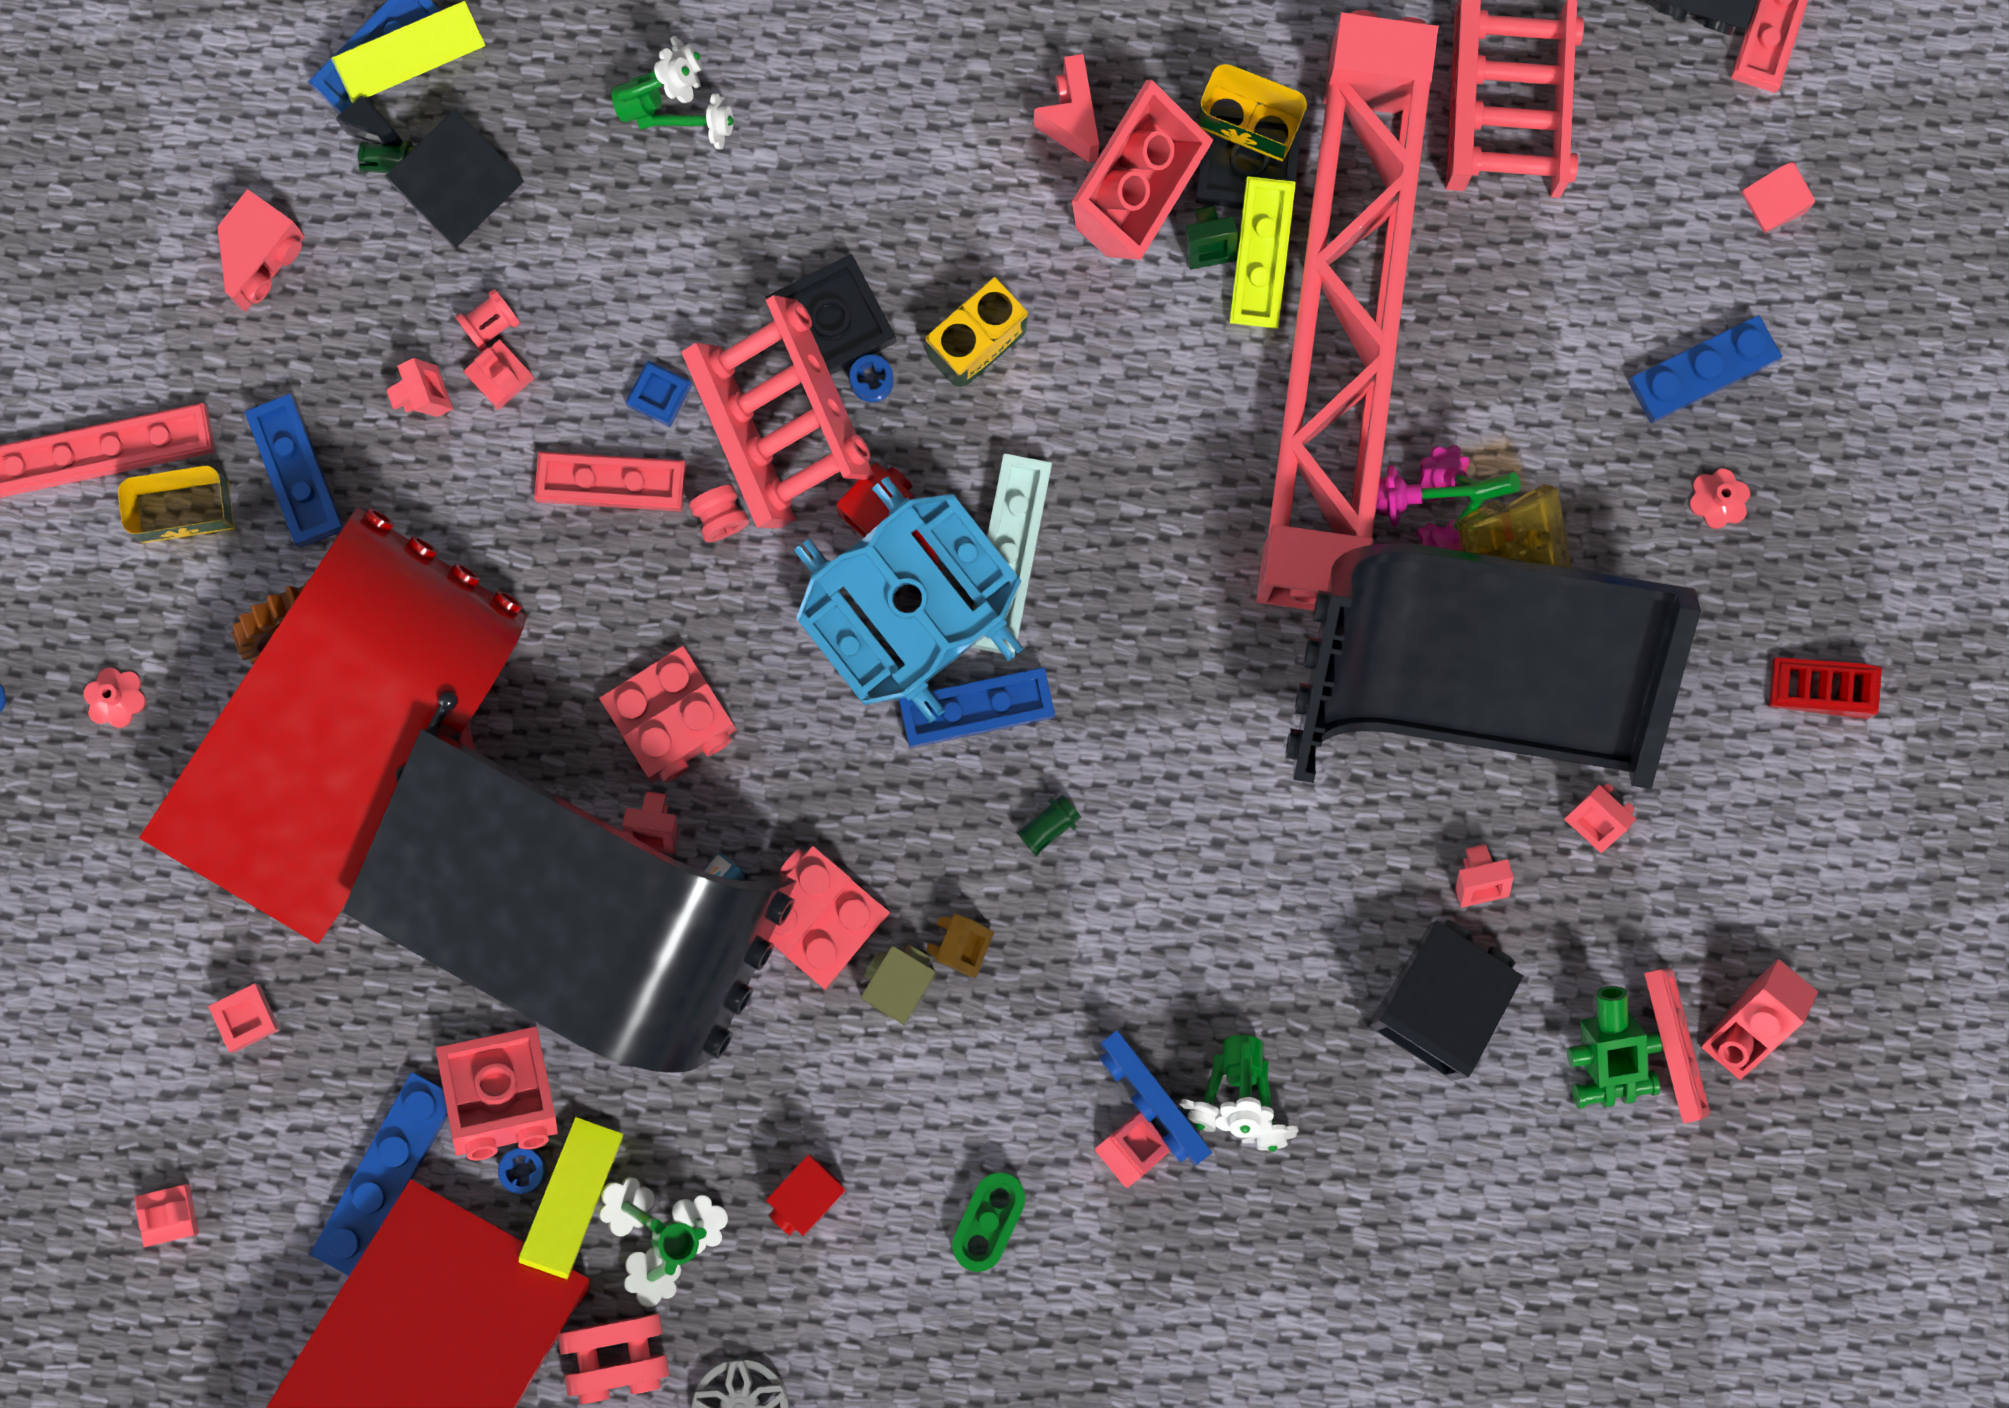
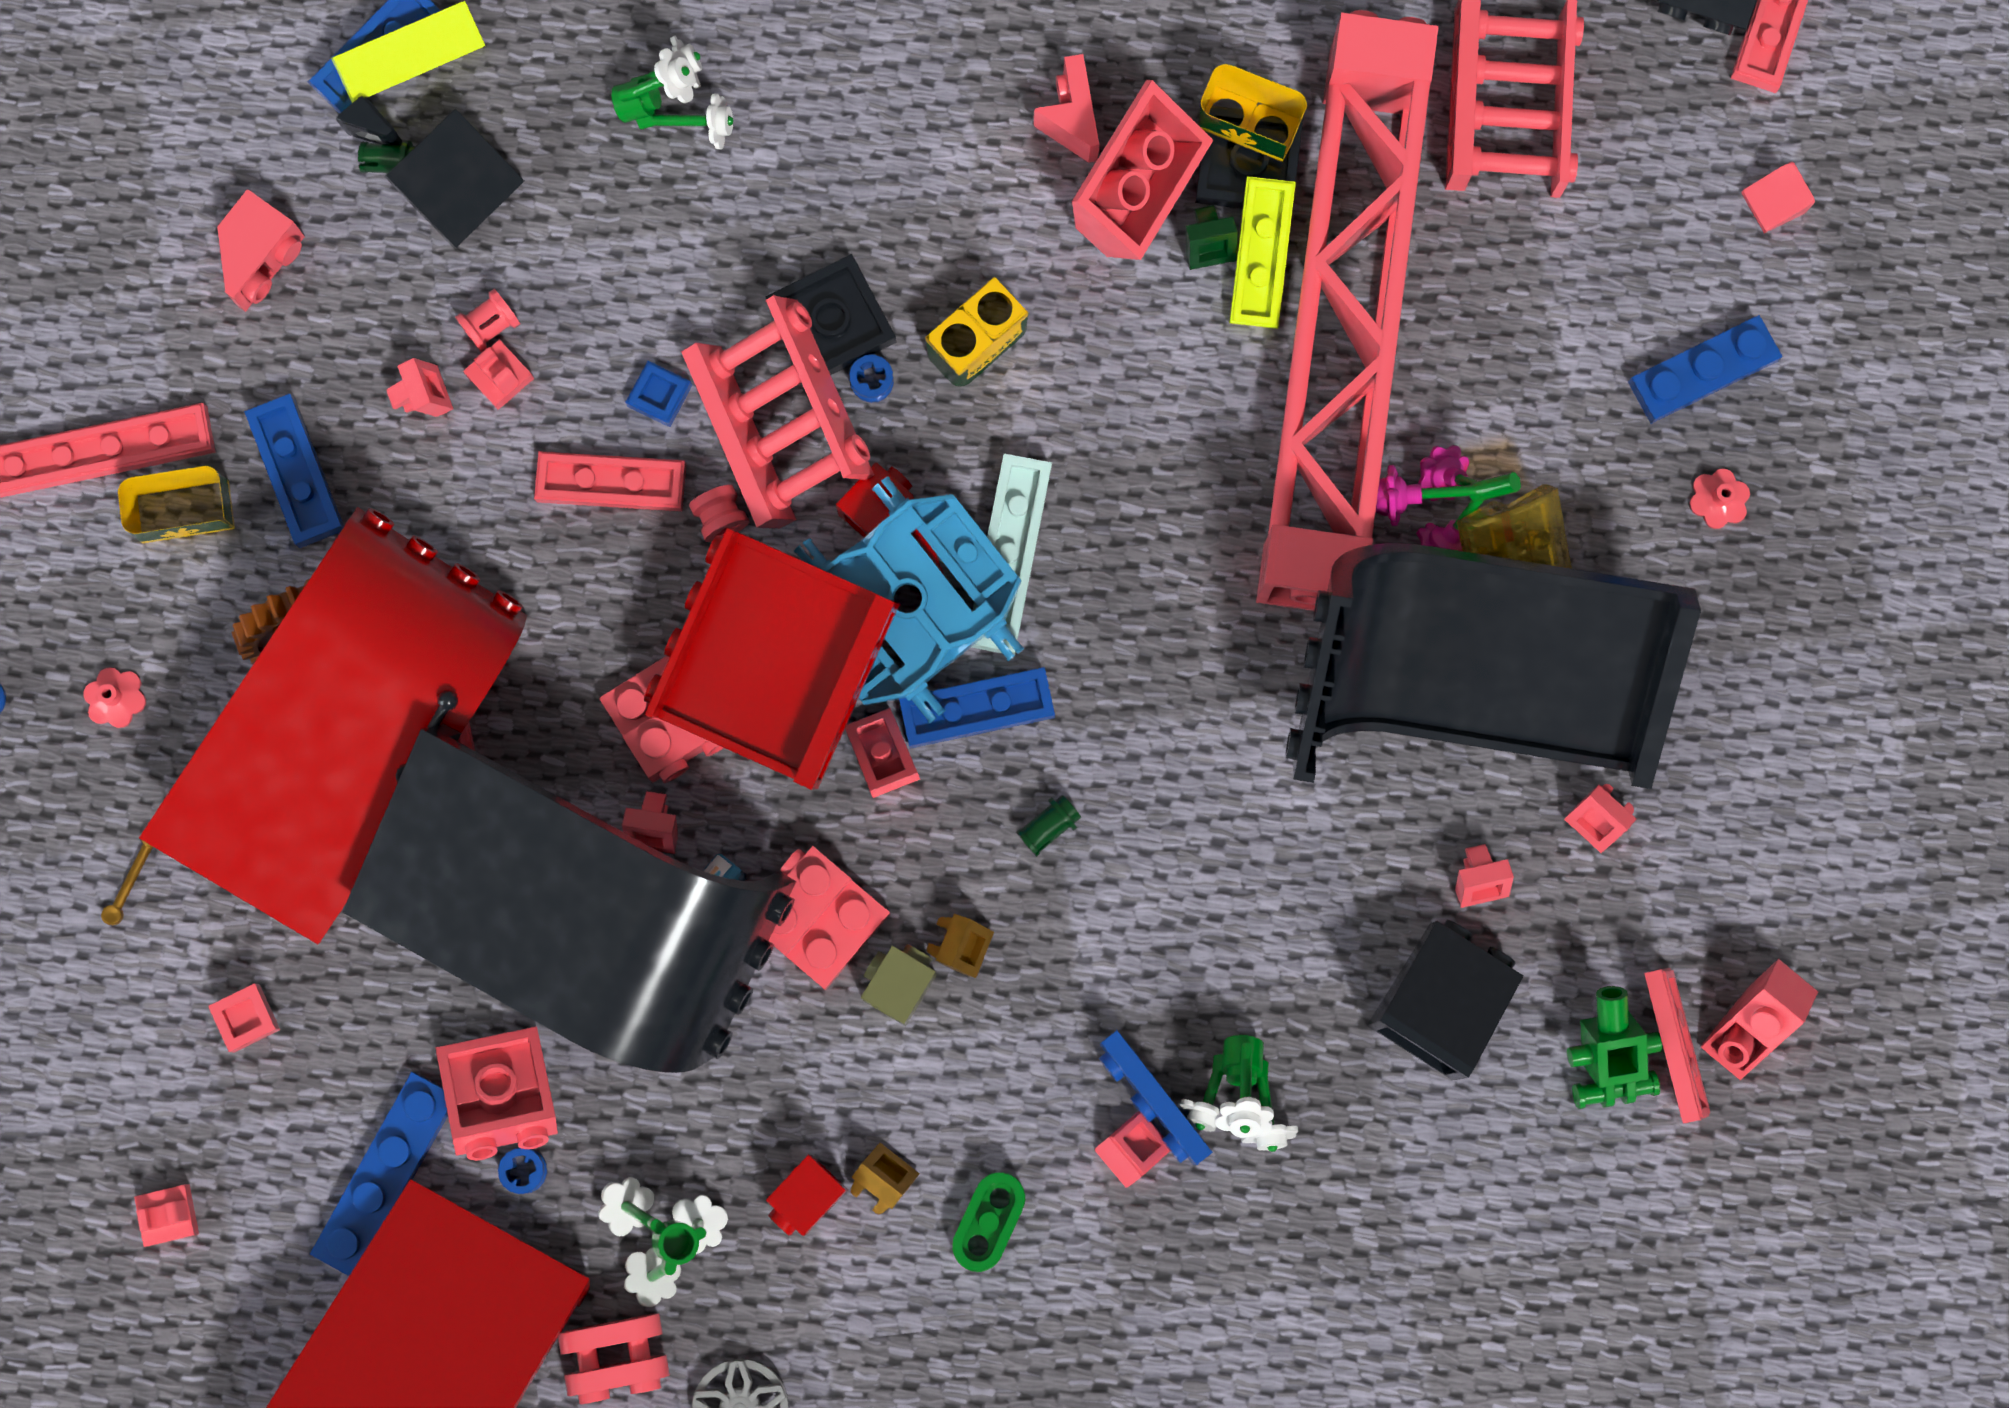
(113, 913): none -> pearl gold hinge
(571, 1198): neon yellow tile -> none
(770, 657): none -> red panel
(882, 753): none -> coral slope
(883, 1176): none -> pearl gold tile
(1868, 690): red slope -> none

